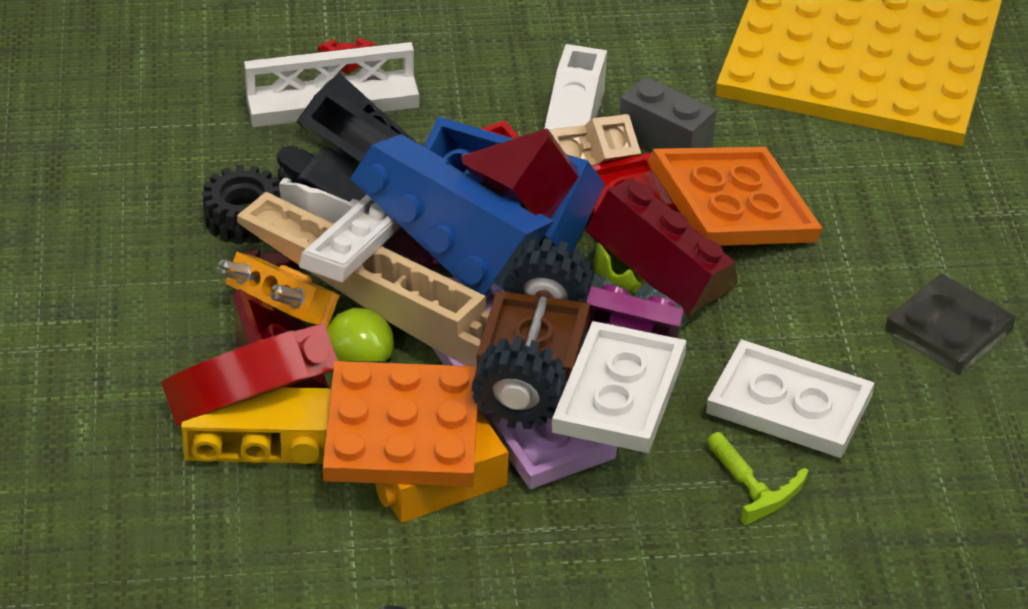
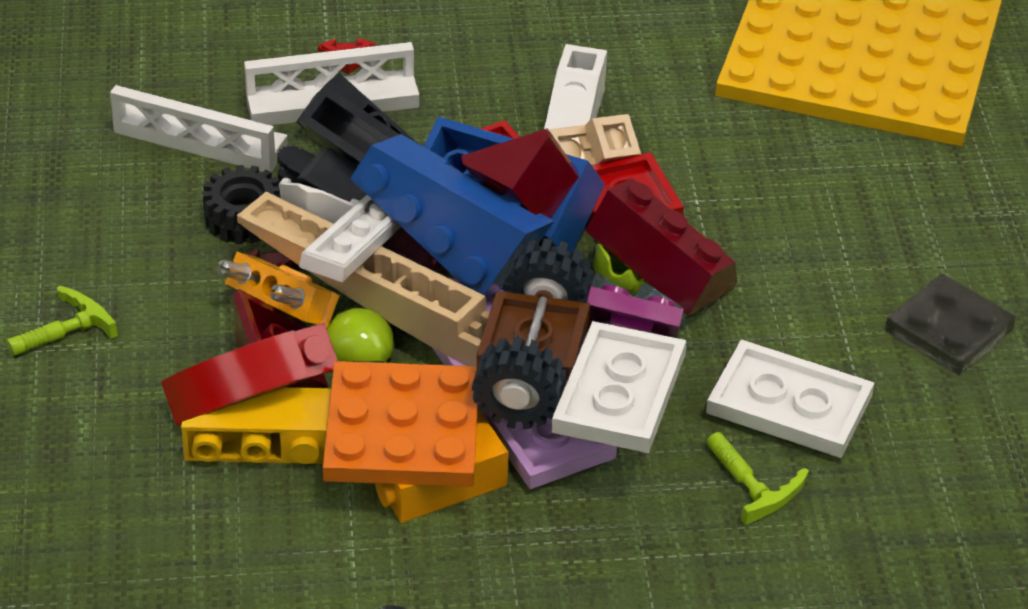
(91, 315): none -> lime piece
(195, 129): none -> white fence
(667, 117): dark grey brick -> none
(735, 195): orange plate -> none

